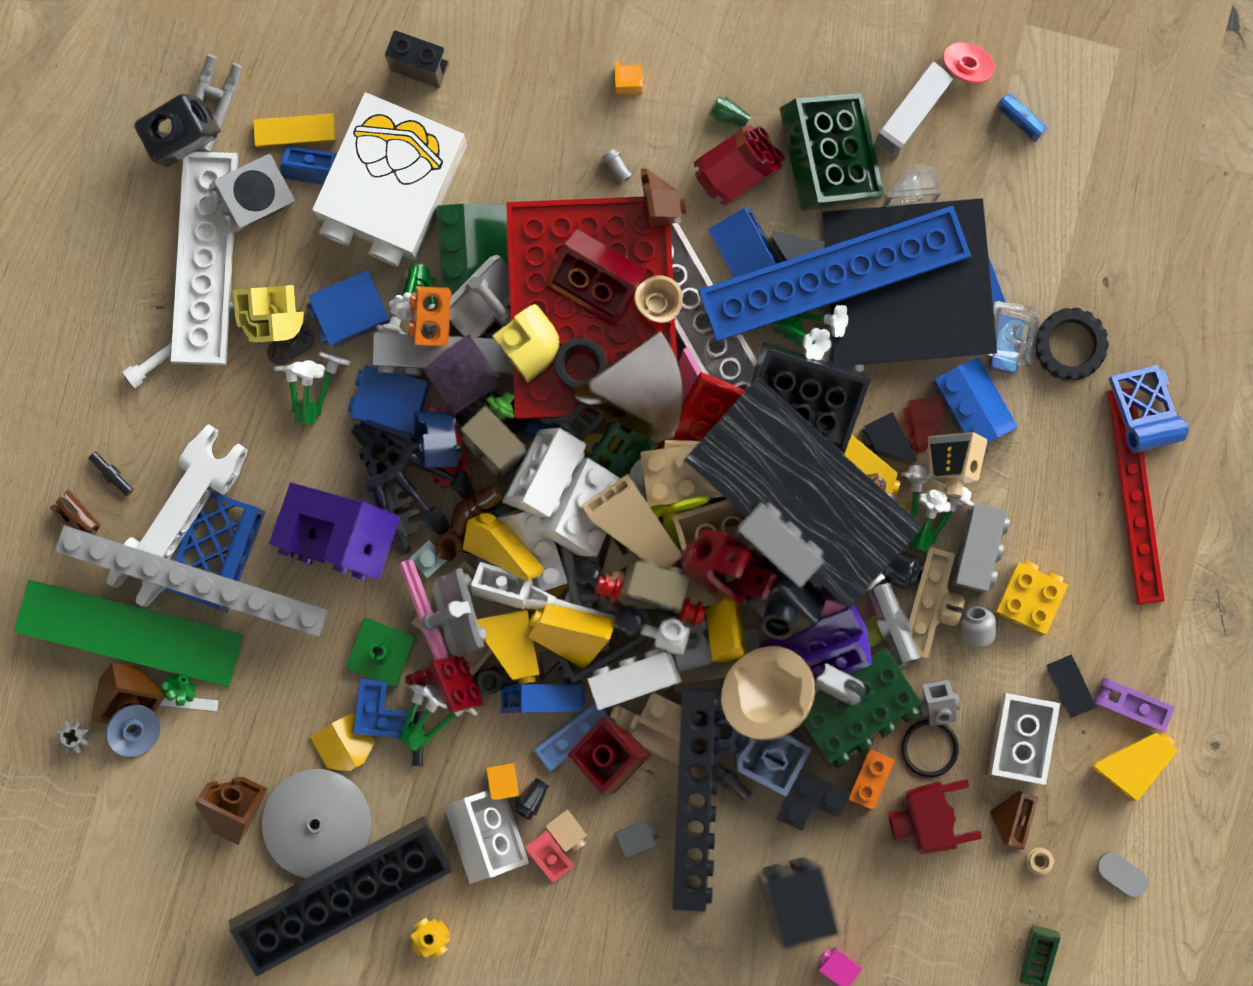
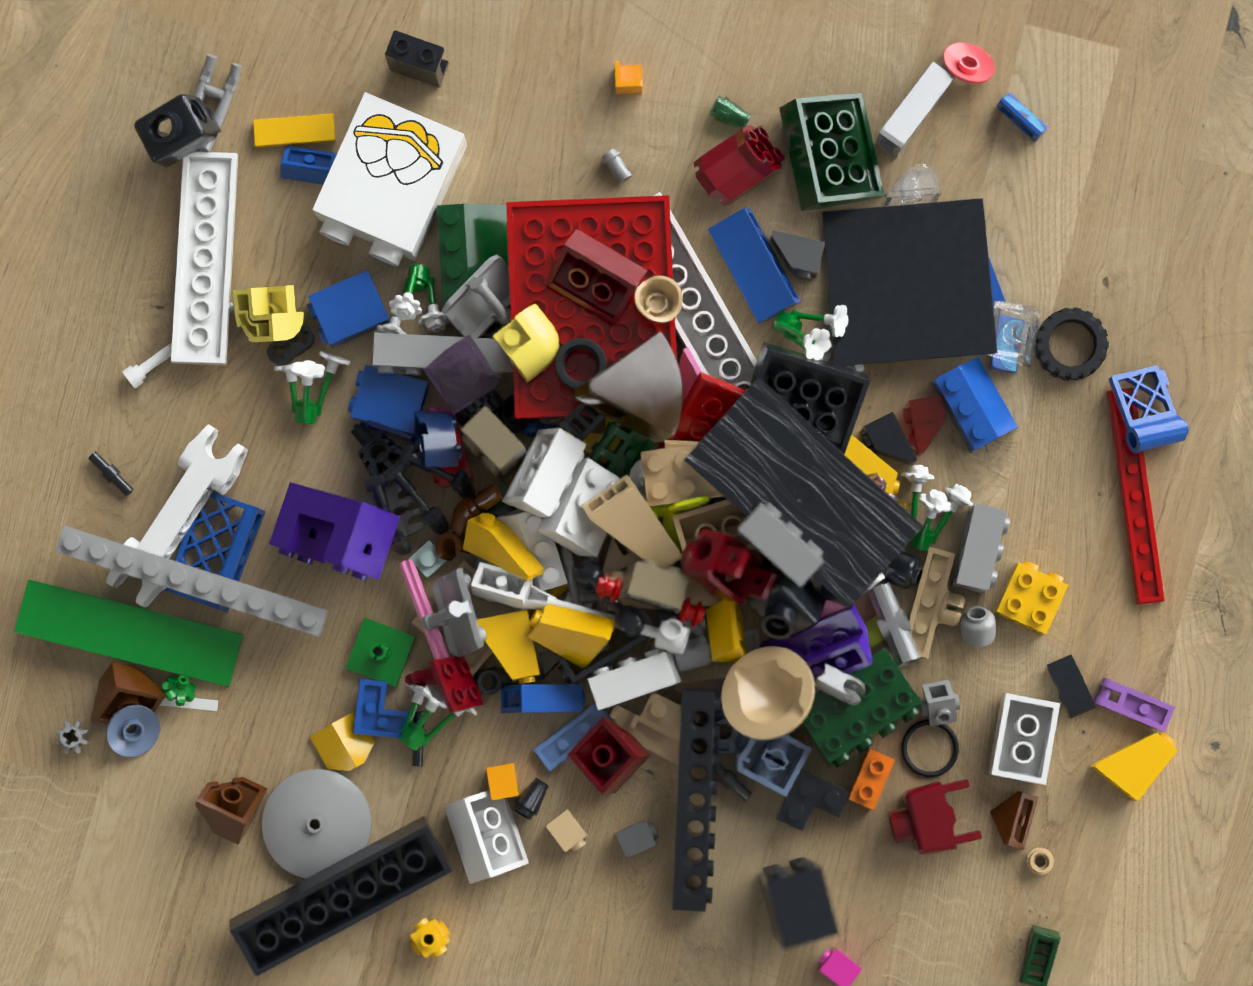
(74, 513): reddish brown arm -> none
(251, 193): light grey brick -> none
(438, 315): orange brick -> none
(501, 406): bright green plant -> none
(549, 856): coral slope -> none
(661, 200): reddish brown slope -> none
(834, 273): blue plate -> none
(956, 460): torso -> none
(1122, 874): light grey tile -> none

